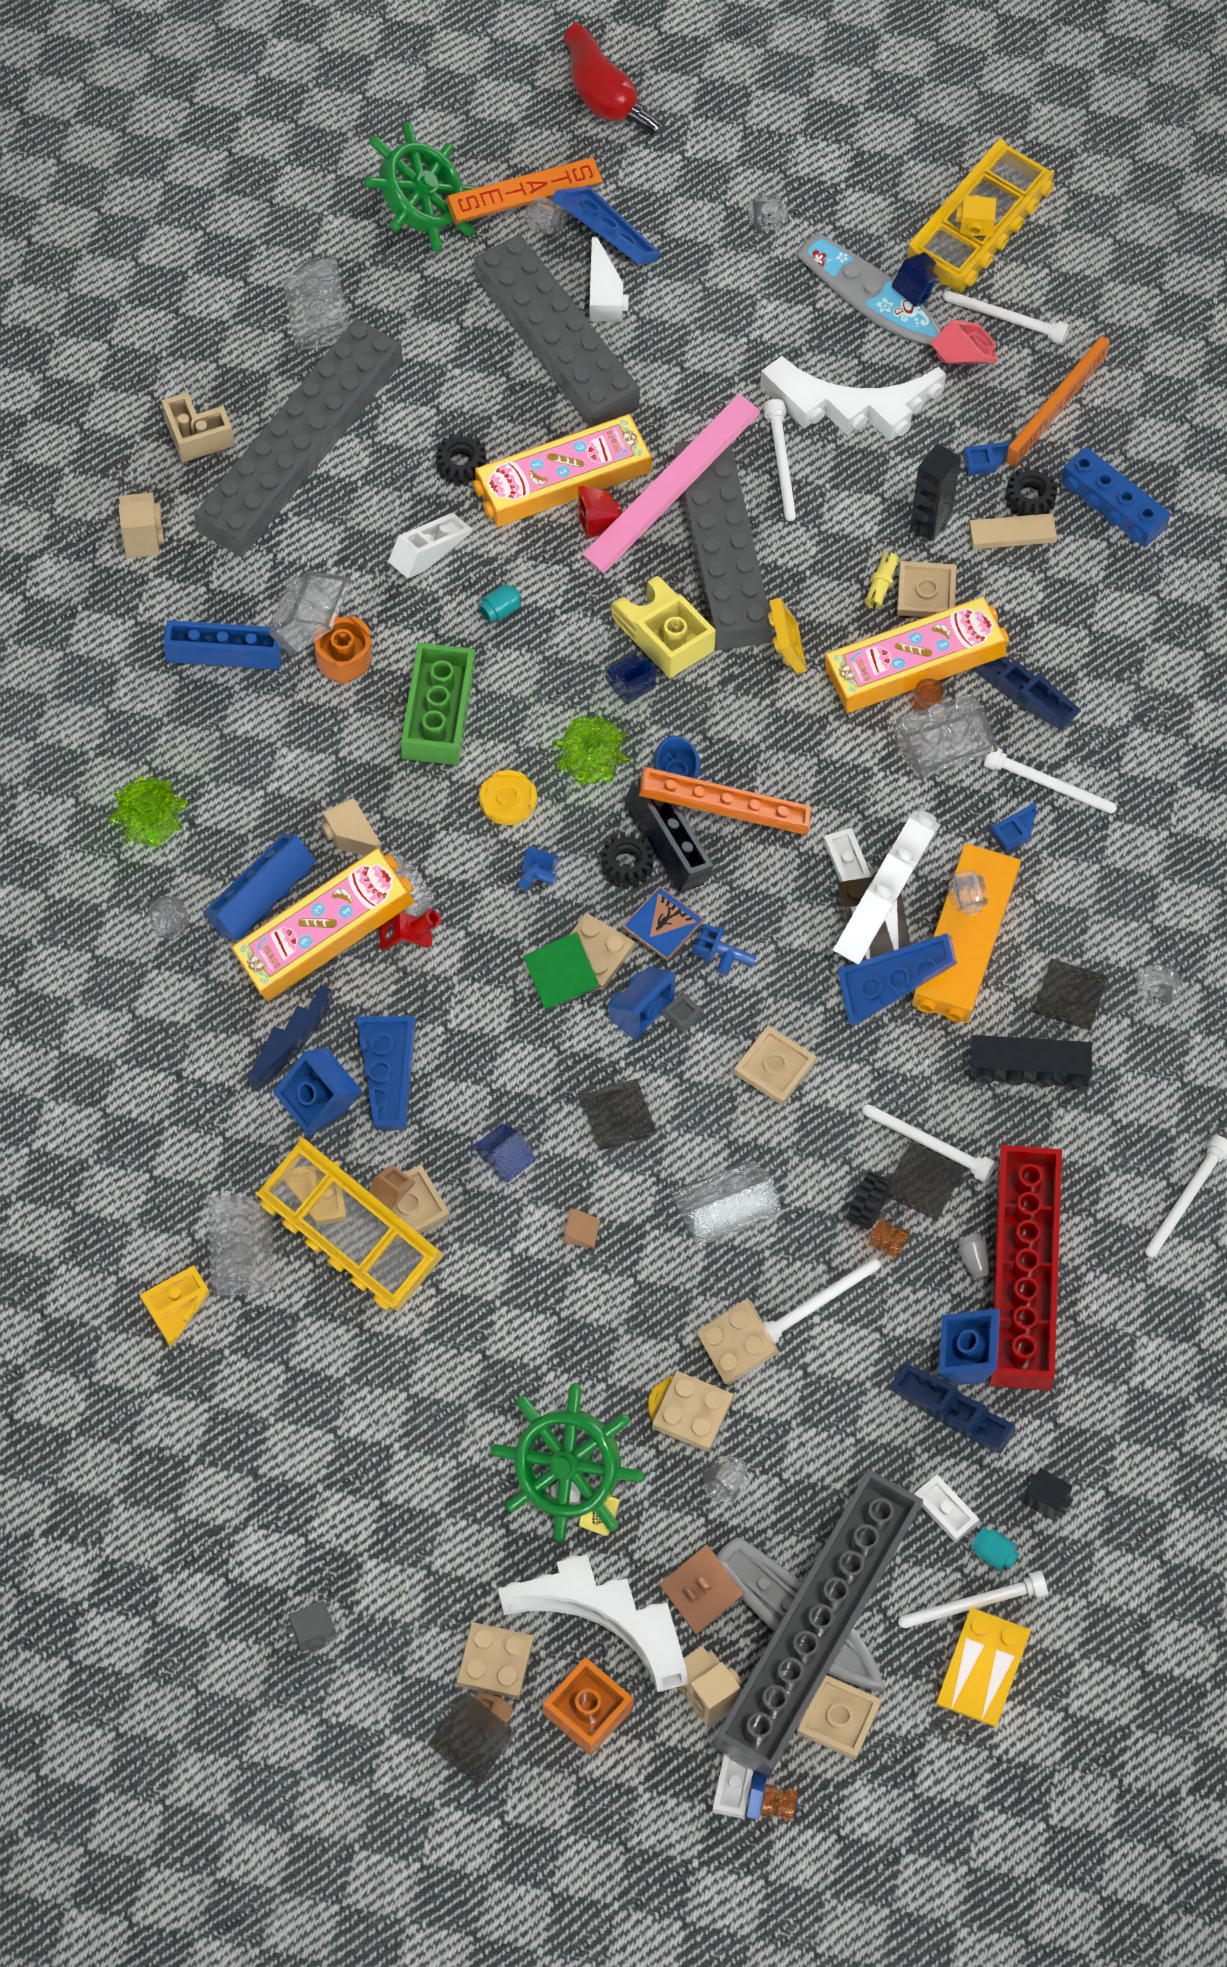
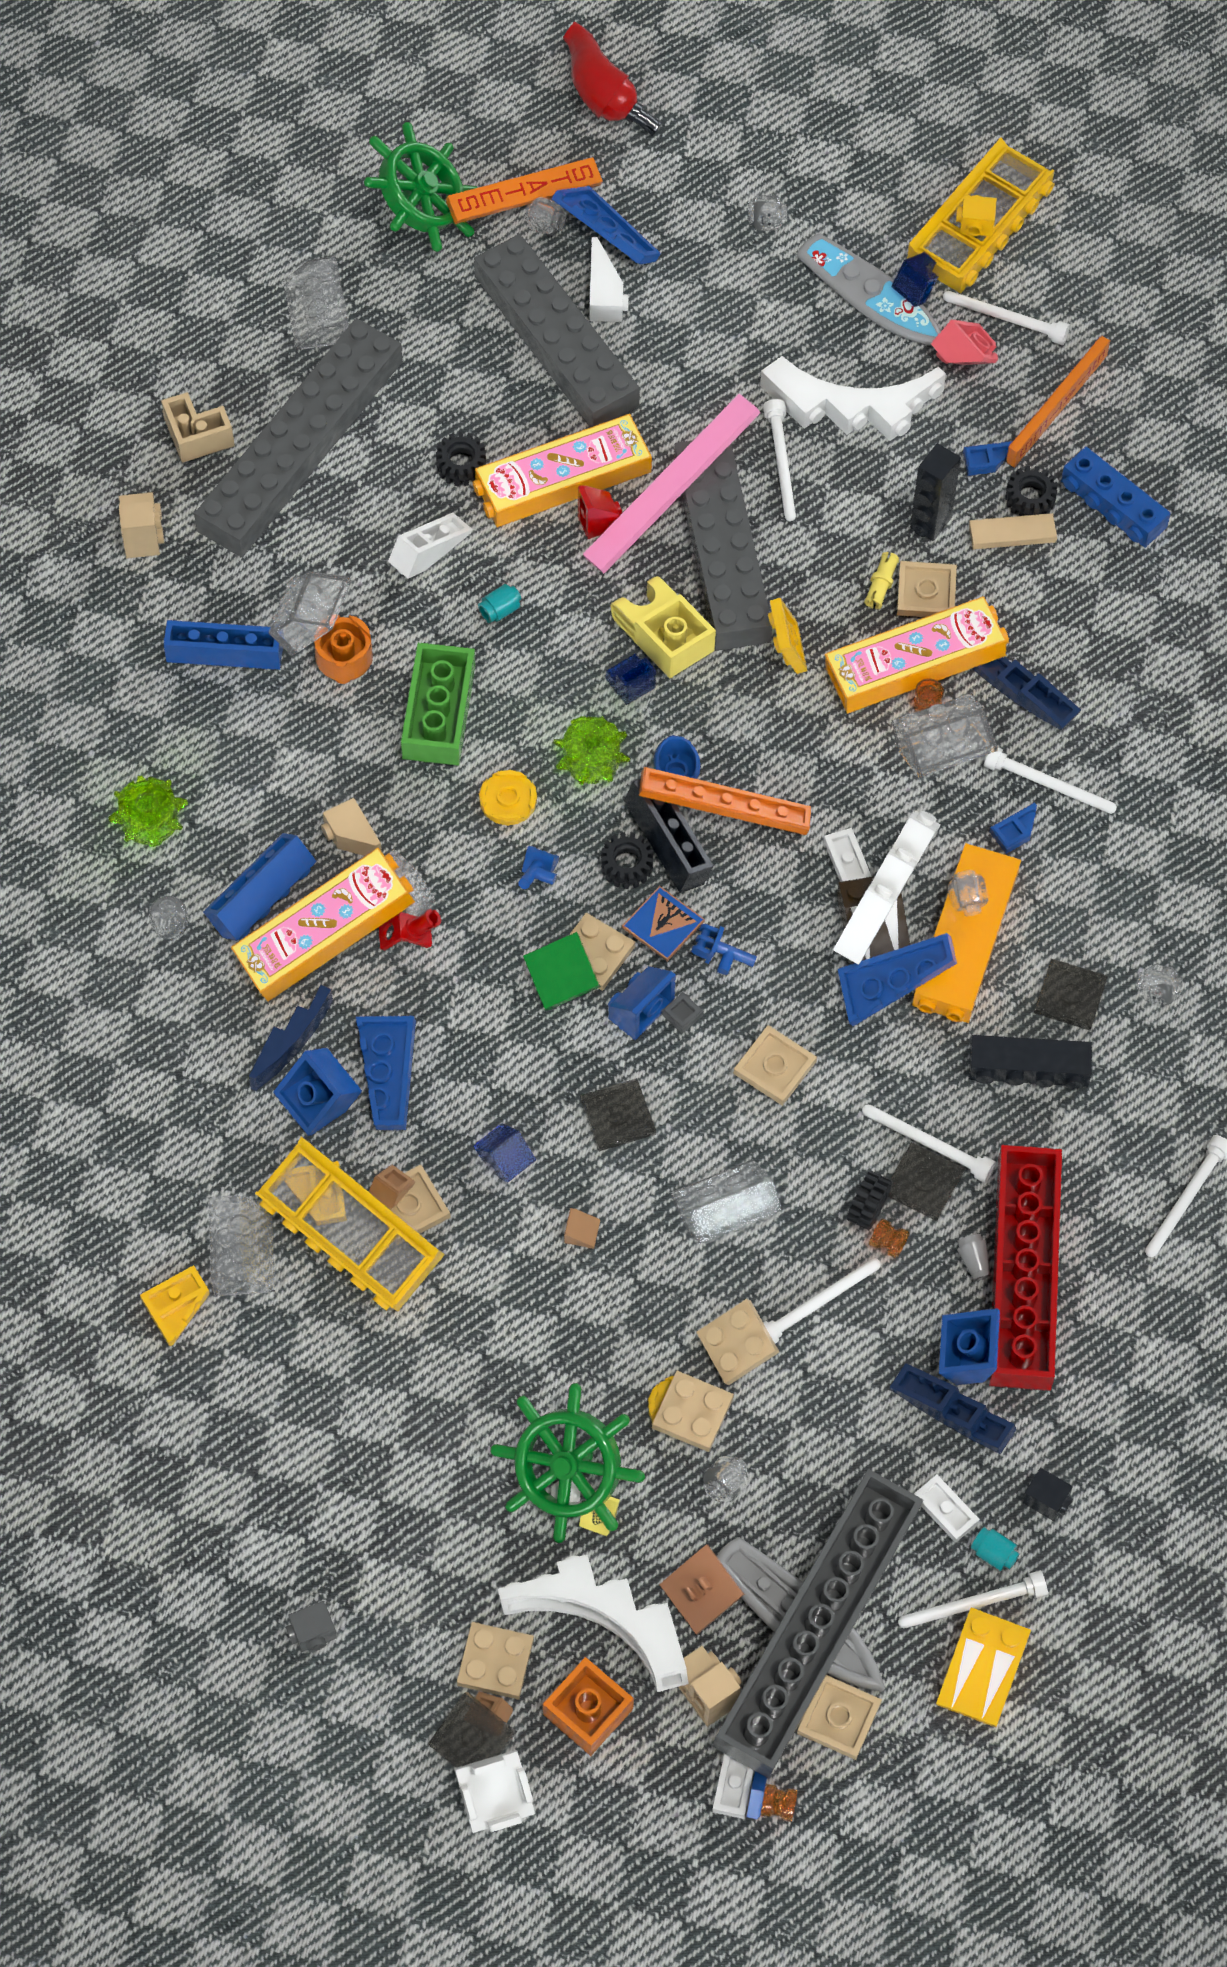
(495, 1792): none -> white panel

